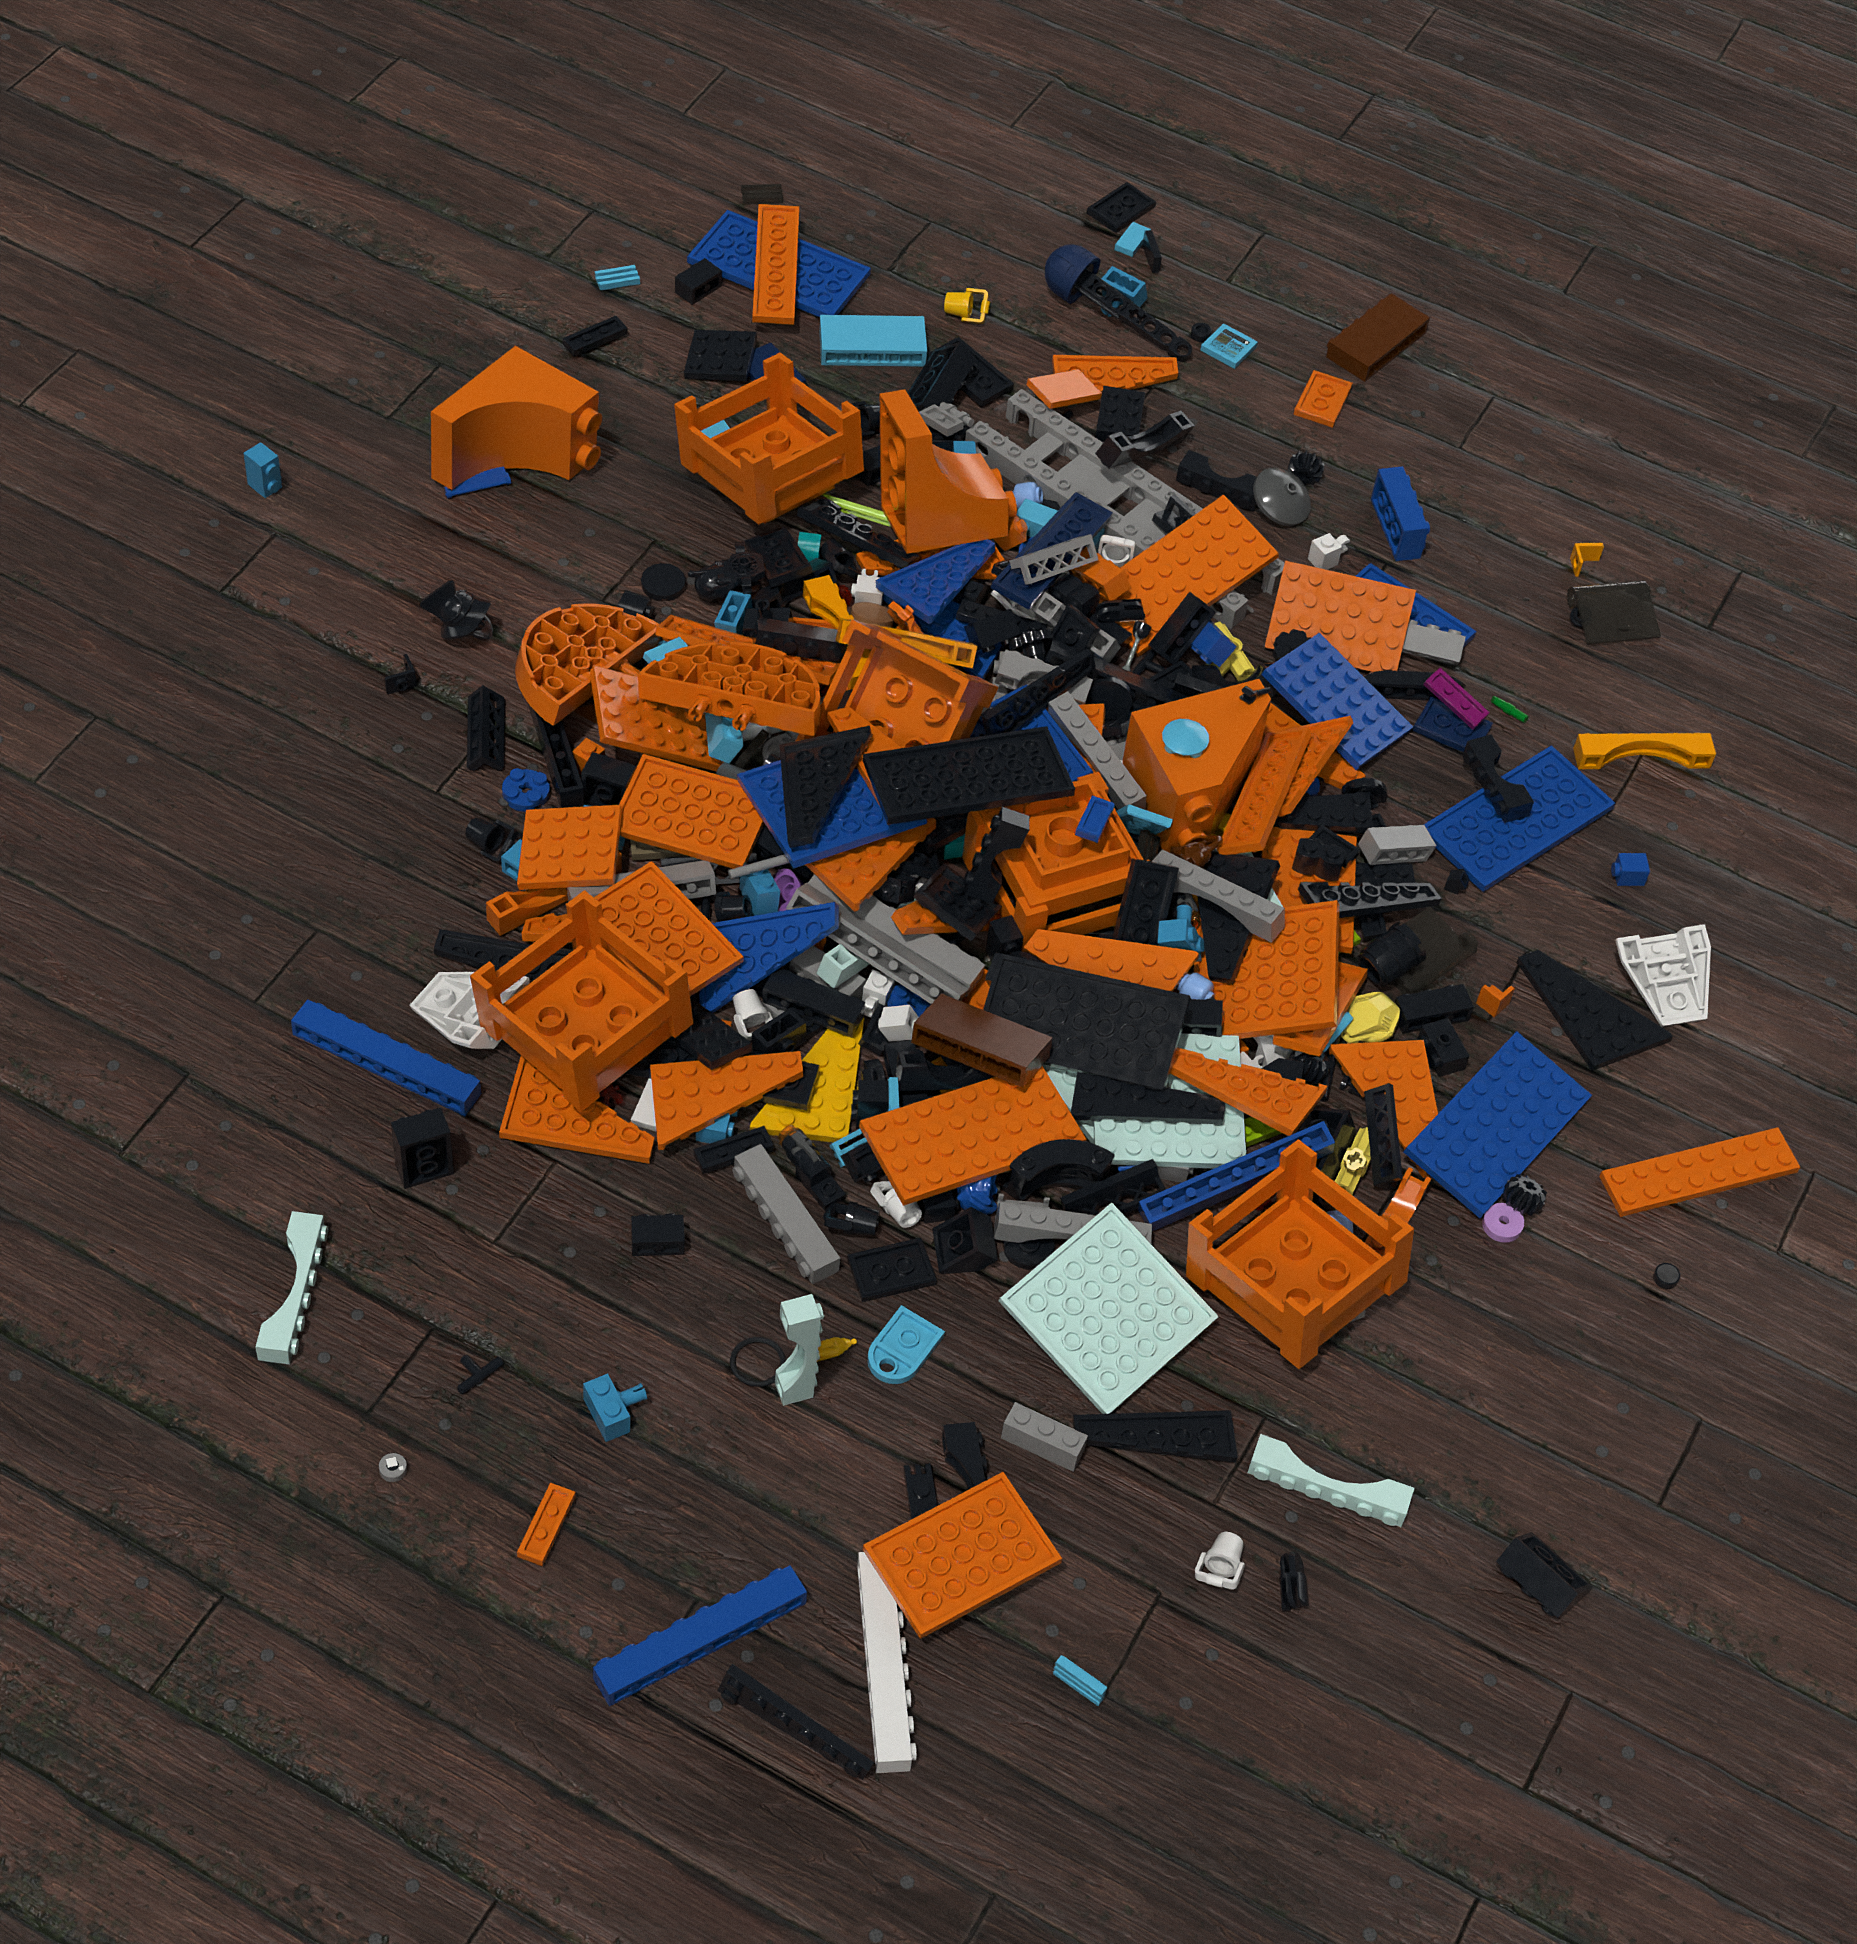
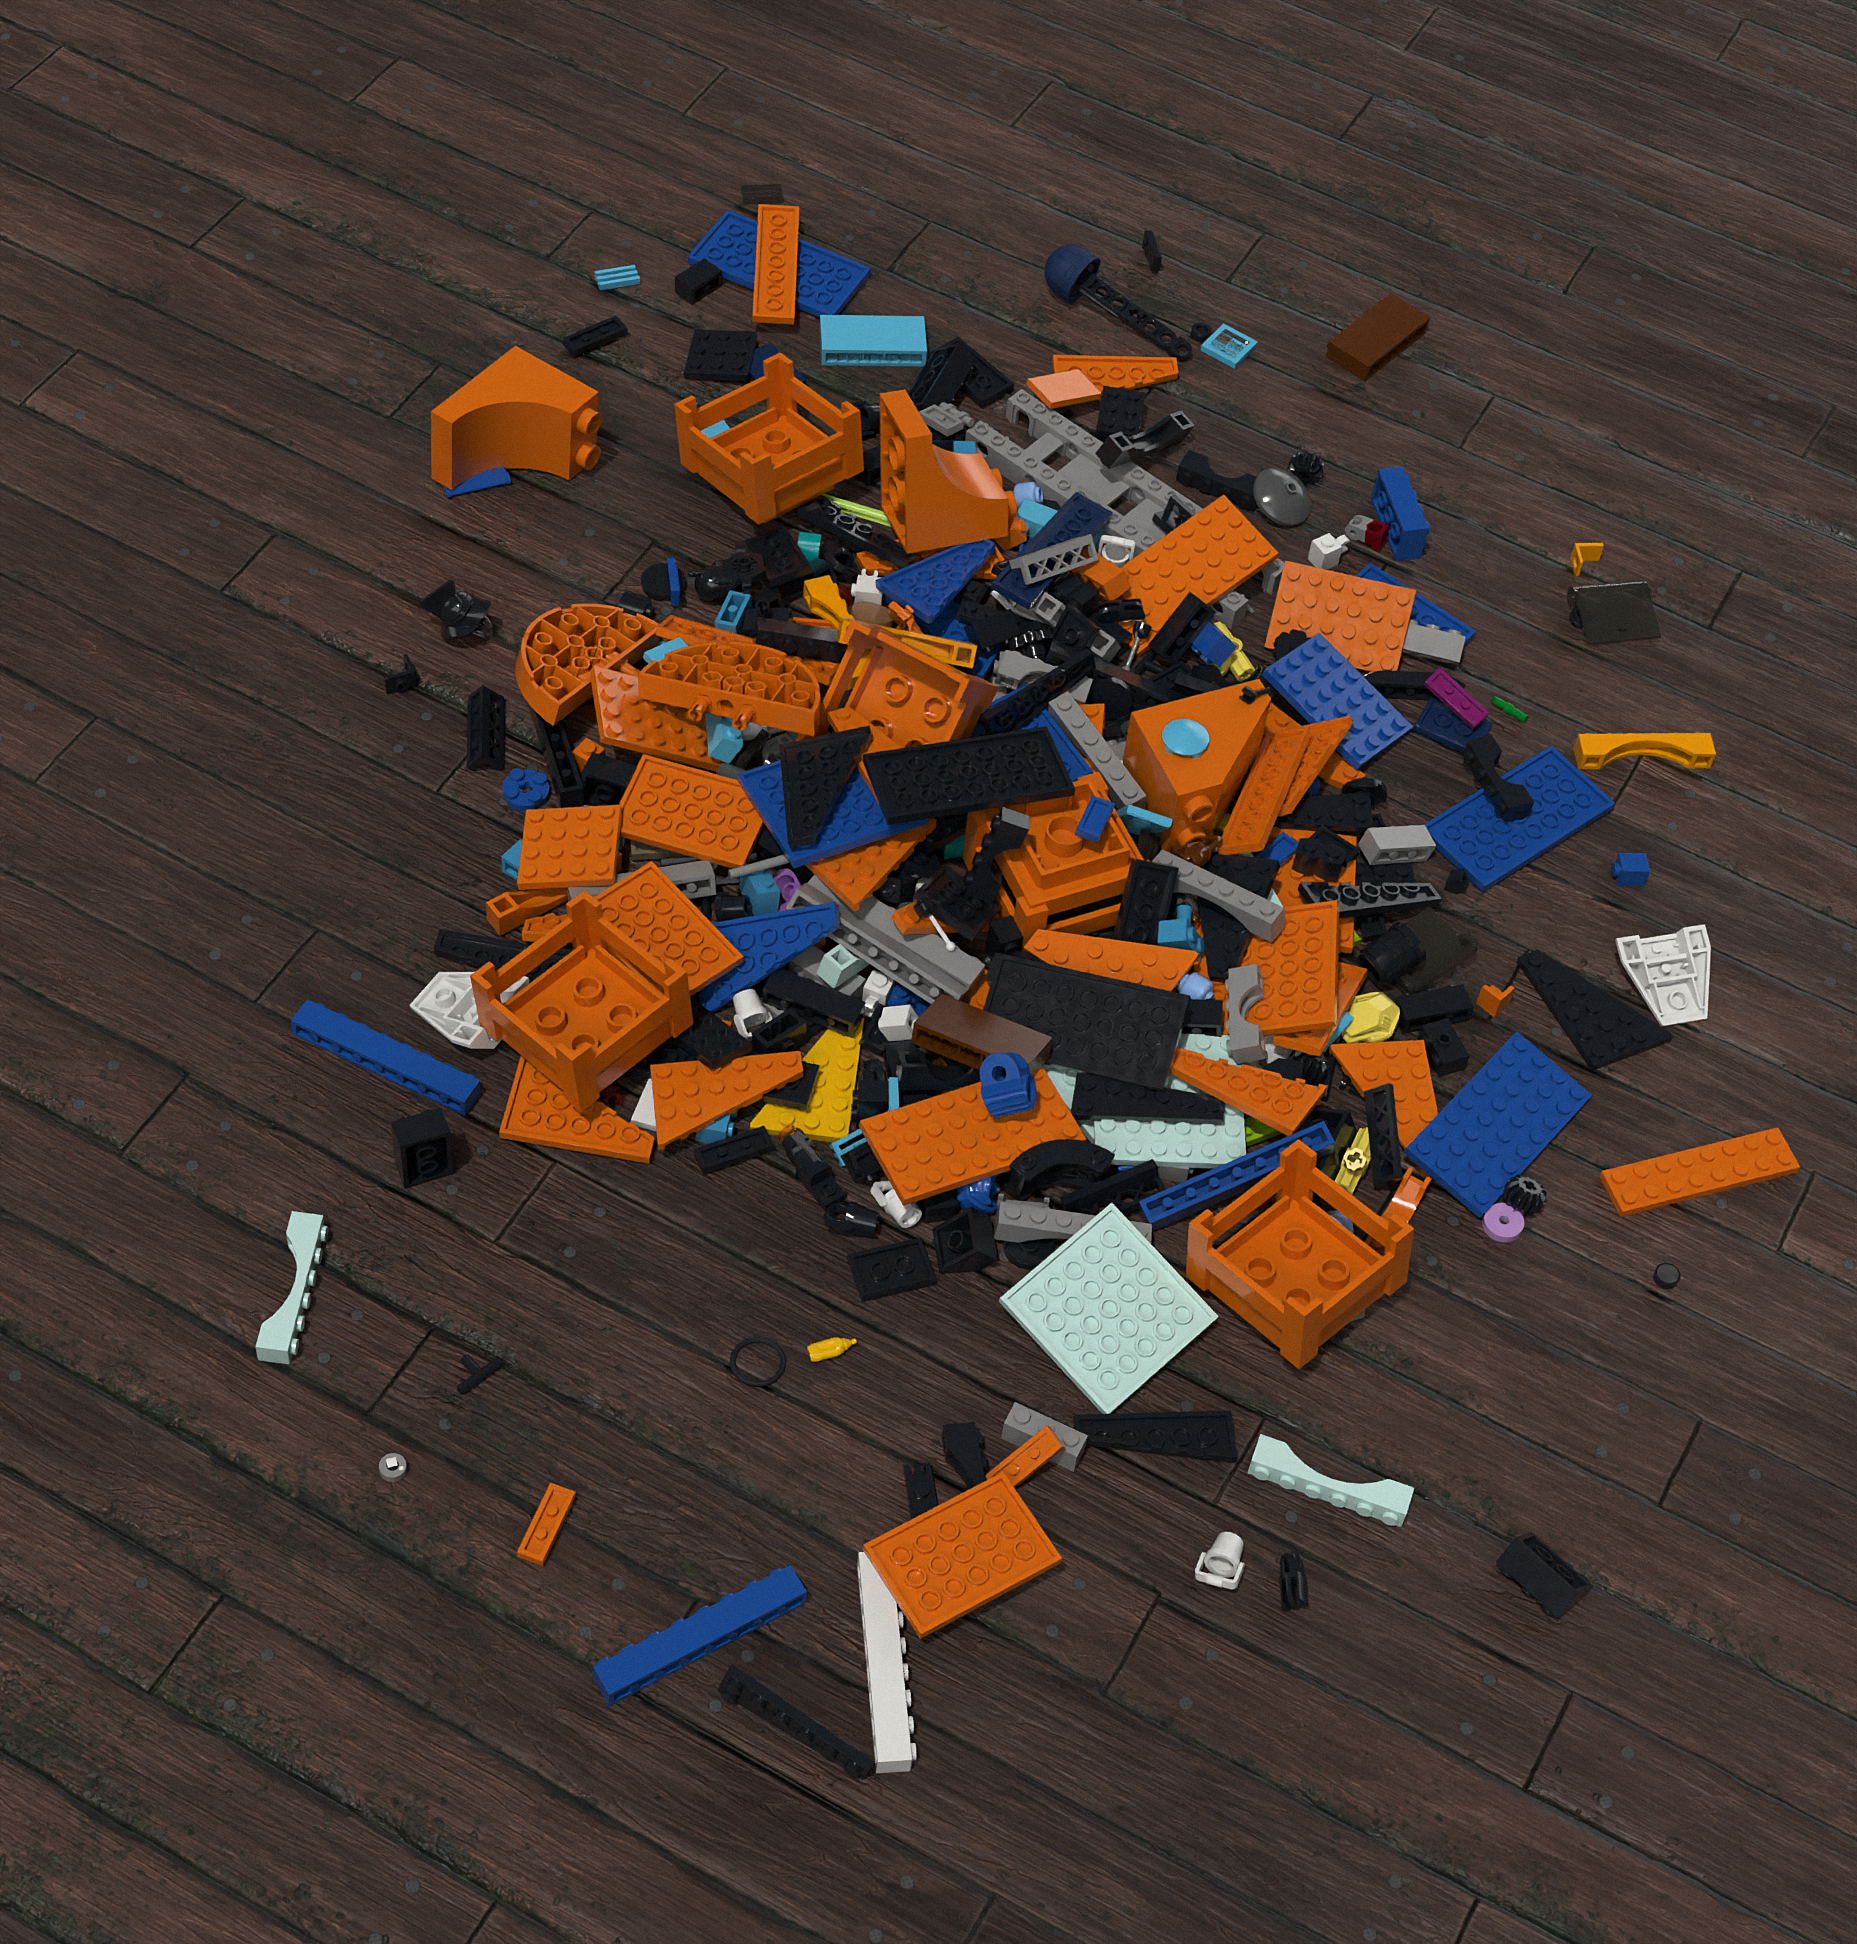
(262, 470): dark azure brick -> none
(490, 836): black piece -> none
(610, 1405): dark azure brick -> none
(657, 1235): black hinge -> none
(673, 582): none -> blue tile
(786, 1214): light grey brick -> none
(802, 1324): light aqua arch -> none
(905, 1345): medium azure tile -> none
(925, 909): none -> hinge
(962, 305): yellow piece -> none
(1009, 1093): none -> blue piece
(1029, 1457): none -> orange plate
(1080, 1680): medium azure tile -> none
(1121, 207): black tile -> none
(1127, 285): dark azure brick -> none
(1131, 239): medium azure tile -> none
(1244, 989): none -> light grey arch
(1280, 849): none -> blue tile
(1323, 398): orange tile -> none
(1368, 531): none -> leg

